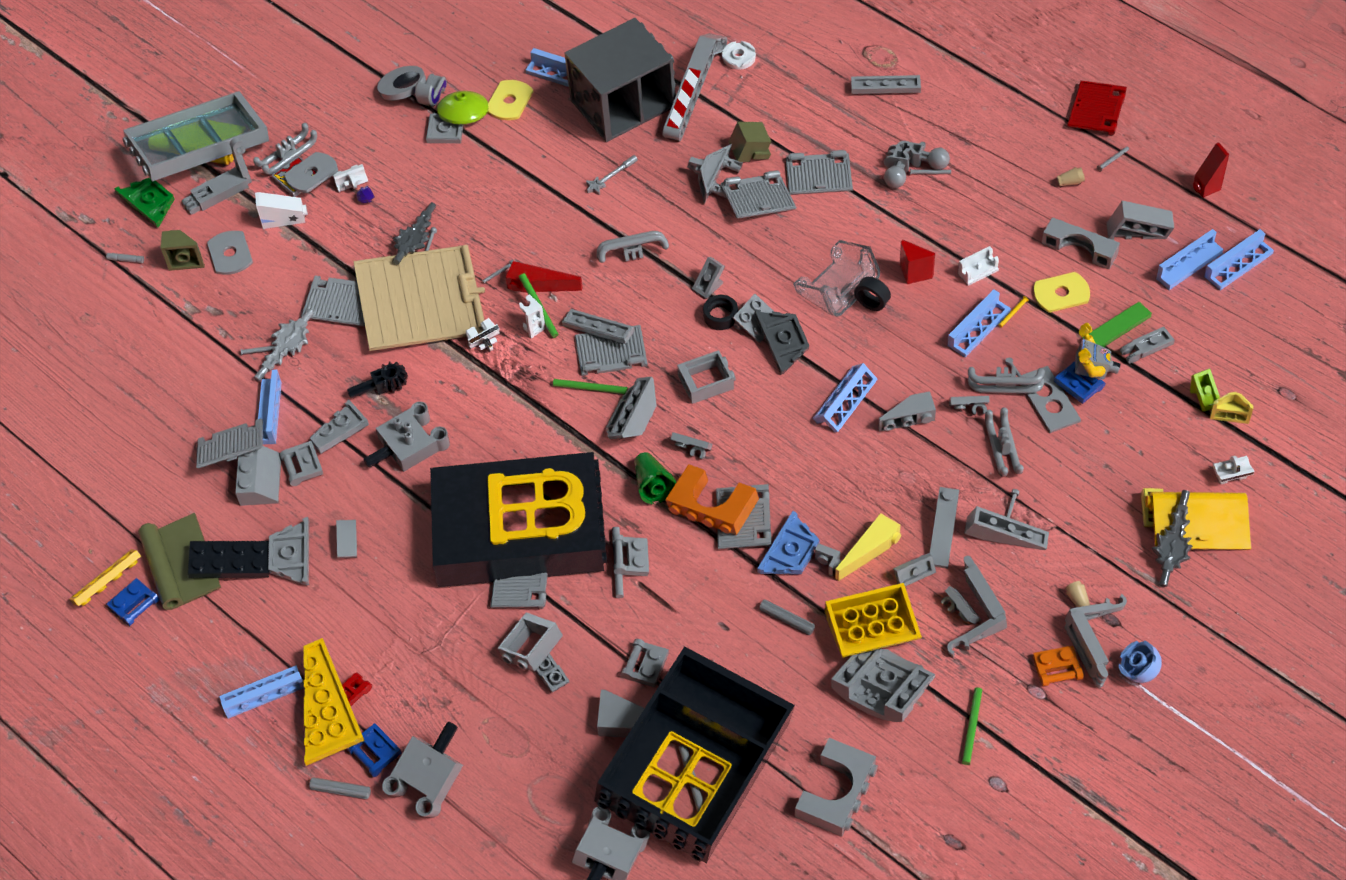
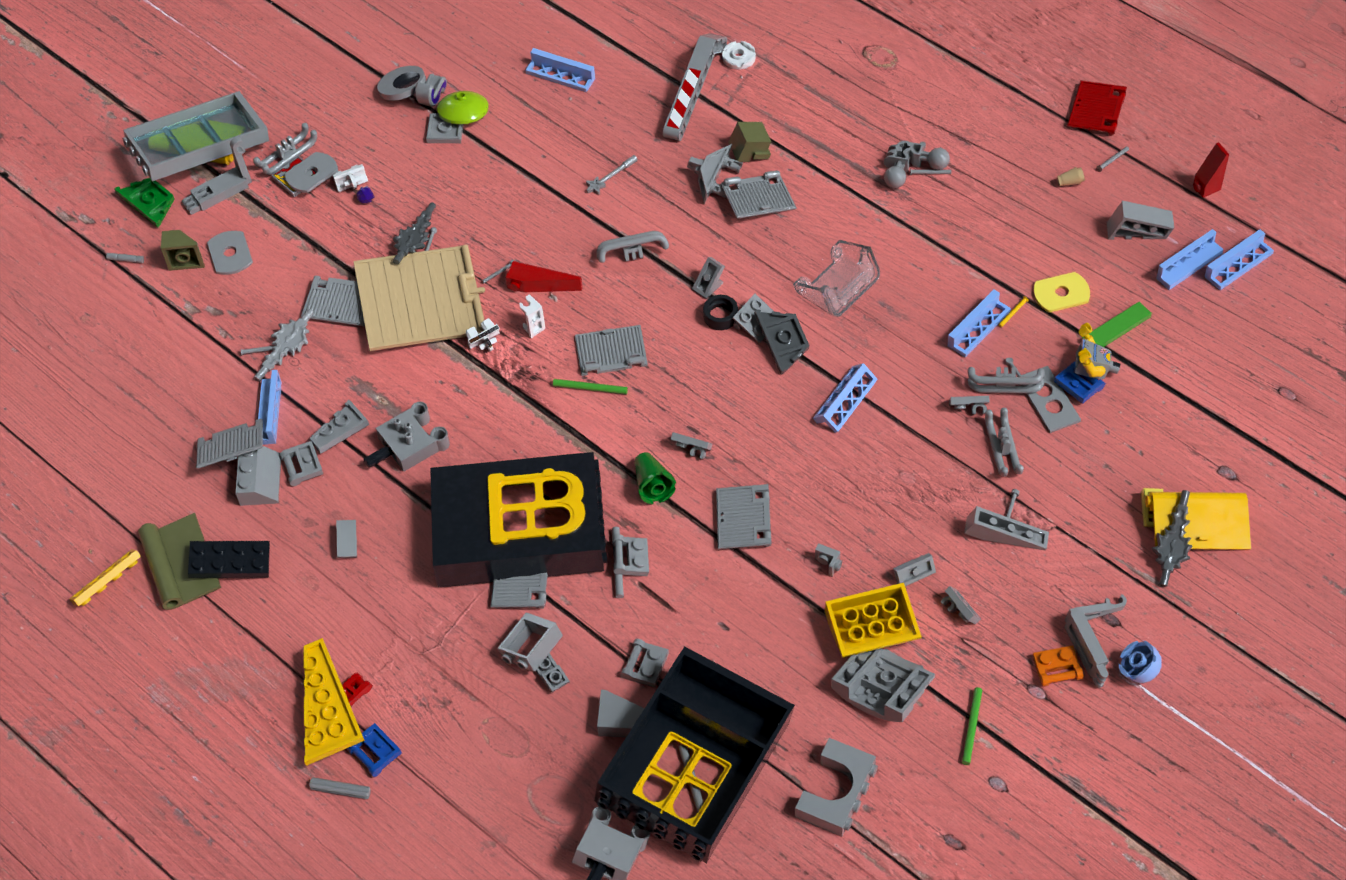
(131, 597): blue plate -> none
(261, 692): light blue fence -> none
(279, 210): white slope -> none
(290, 553): light grey wing -> none
(383, 380): black gear -> none
(426, 770): light grey piece -> none
(512, 111): light yellow piece -> none
(527, 285): bright green bar -> none
(598, 326): light grey tile -> none
(620, 79): dark grey container -> none
(633, 410): light grey wedge -> none
(701, 364): light grey window -> none
(727, 517): orange arch -> none
(787, 617): light grey axle -> none
(790, 549): medium blue wing -> none
(819, 173): light grey window -> none
(874, 542): light yellow slope -> none
(875, 286): black tyre -> none
(885, 84): light grey plate -> none
(913, 410): light grey slope -> none
(916, 262): red slope -> none
(944, 526): light grey slope -> none
(978, 266): white hinge -> none
(989, 603): light grey hinge -> none
(1062, 234): light grey arch -> none
(1077, 594): tan cone -> none
(1147, 344): light grey hinge -> none
(1205, 388): lime slope -> none
(1232, 408): light yellow slope -> none
(1233, 469): white hips -> none

